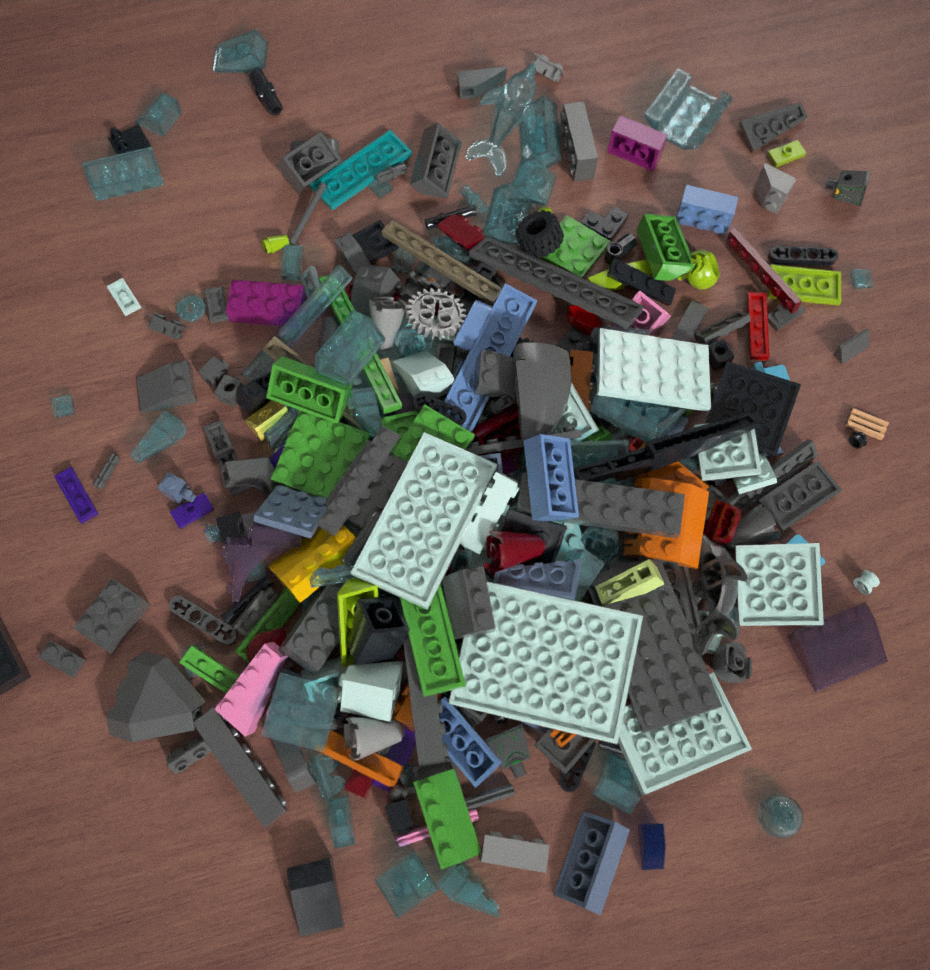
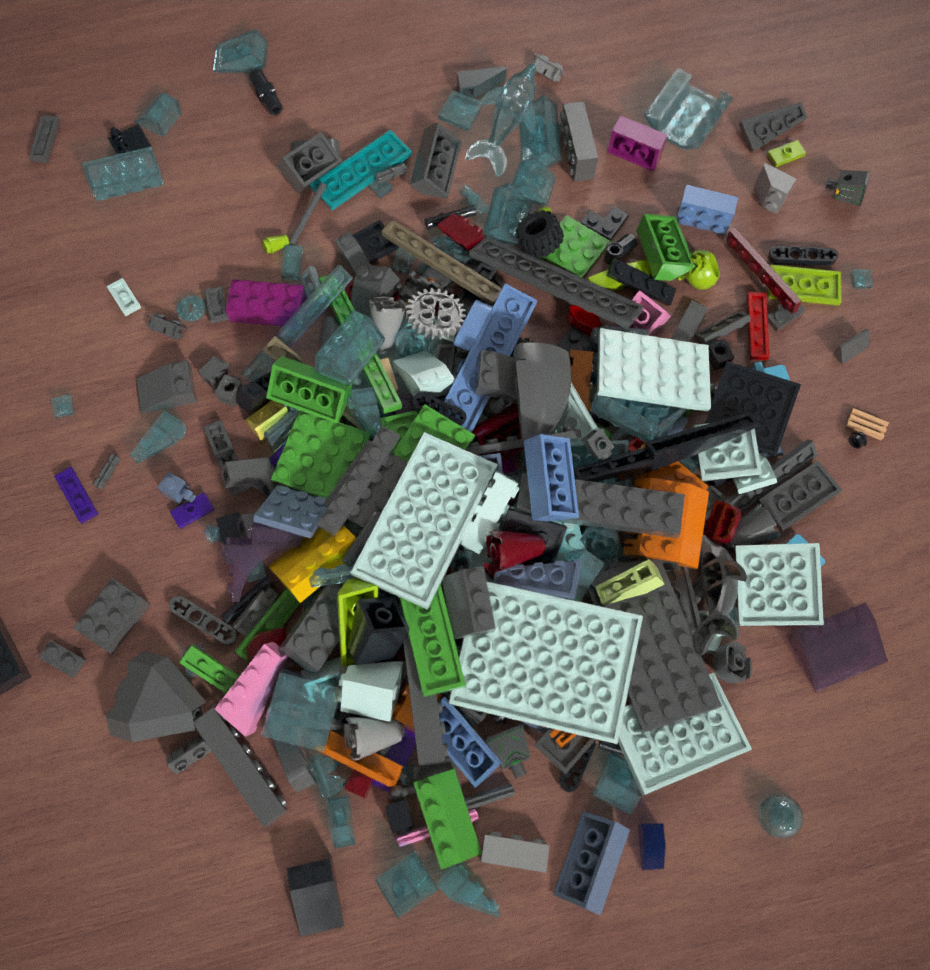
(44, 139): none -> dark grey plate
(460, 110): none -> clear light blue plate
(592, 442): none -> dark grey brick
(866, 582): light aqua wheel -> none

